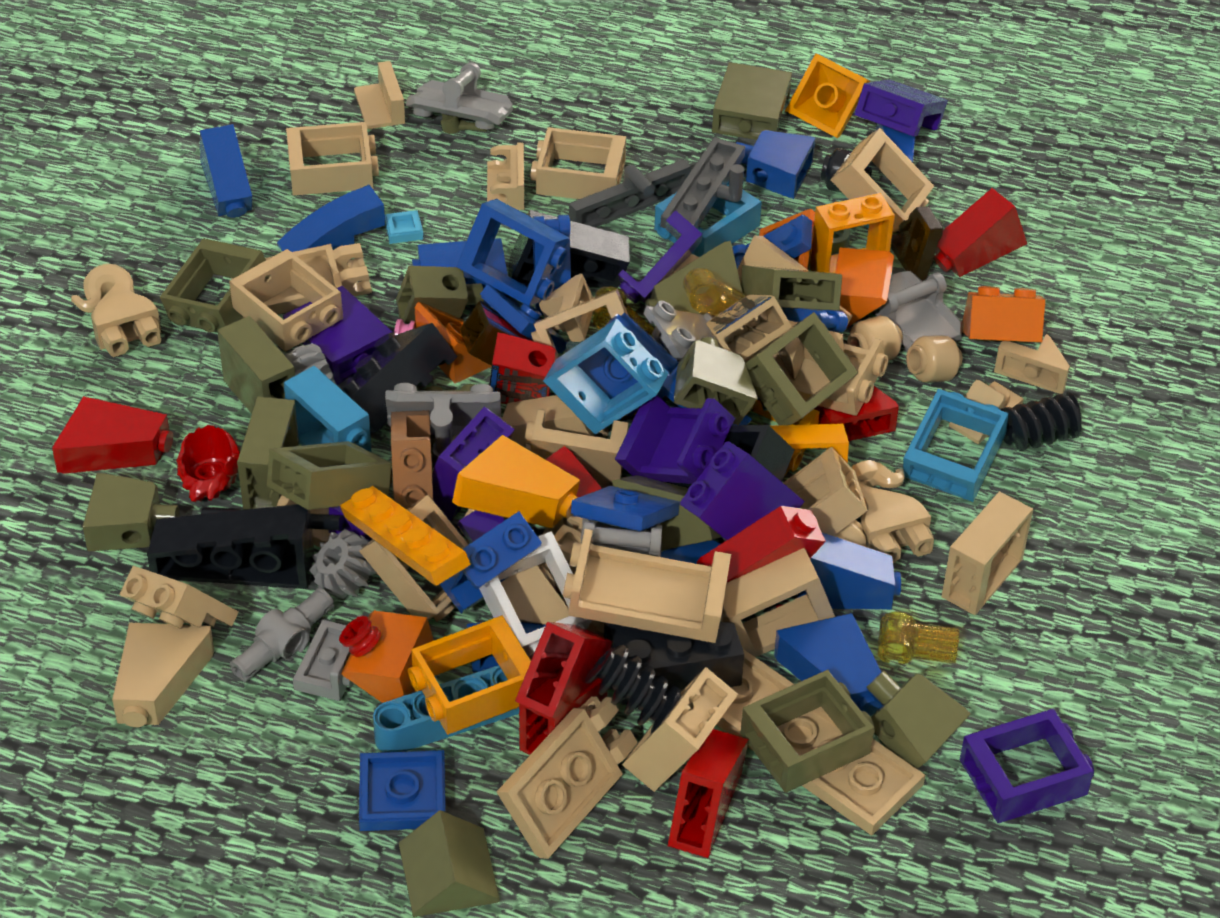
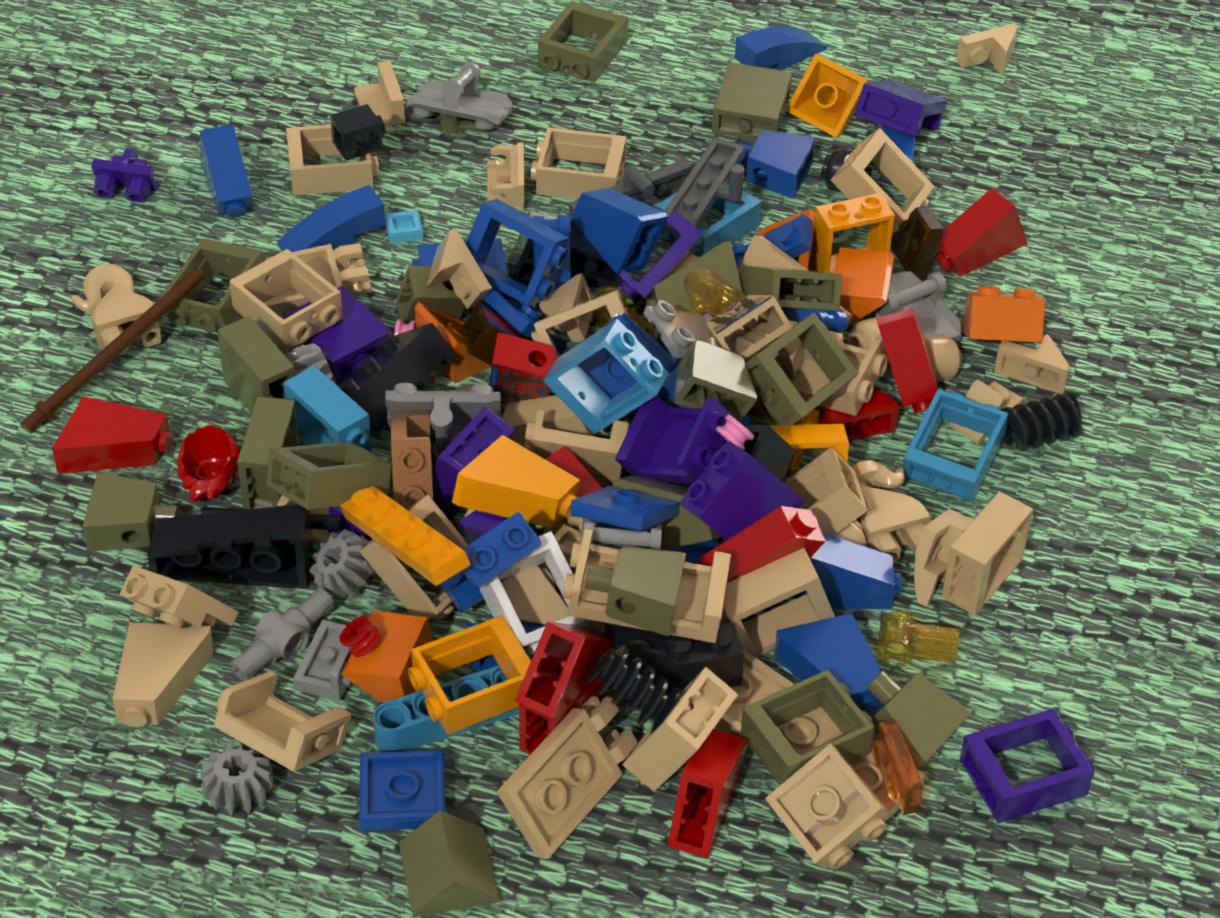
(45, 410): none -> reddish brown bar
(124, 172): none -> dark purple hips
(236, 778): none -> light grey gear
(276, 728): none -> tan panel
(357, 132): none -> black brick
(456, 263): none -> tan slope
(590, 23): none -> olive window
(619, 227): none -> blue slope
(640, 587): none -> olive torso
(735, 432): none -> bright pink bush
(776, 47): none -> blue slope
(828, 809): none -> tan plate
(901, 774): none -> clear orange plate
(909, 359): none -> red slope
(934, 550): none -> tan slope
(989, 45): none -> tan slope

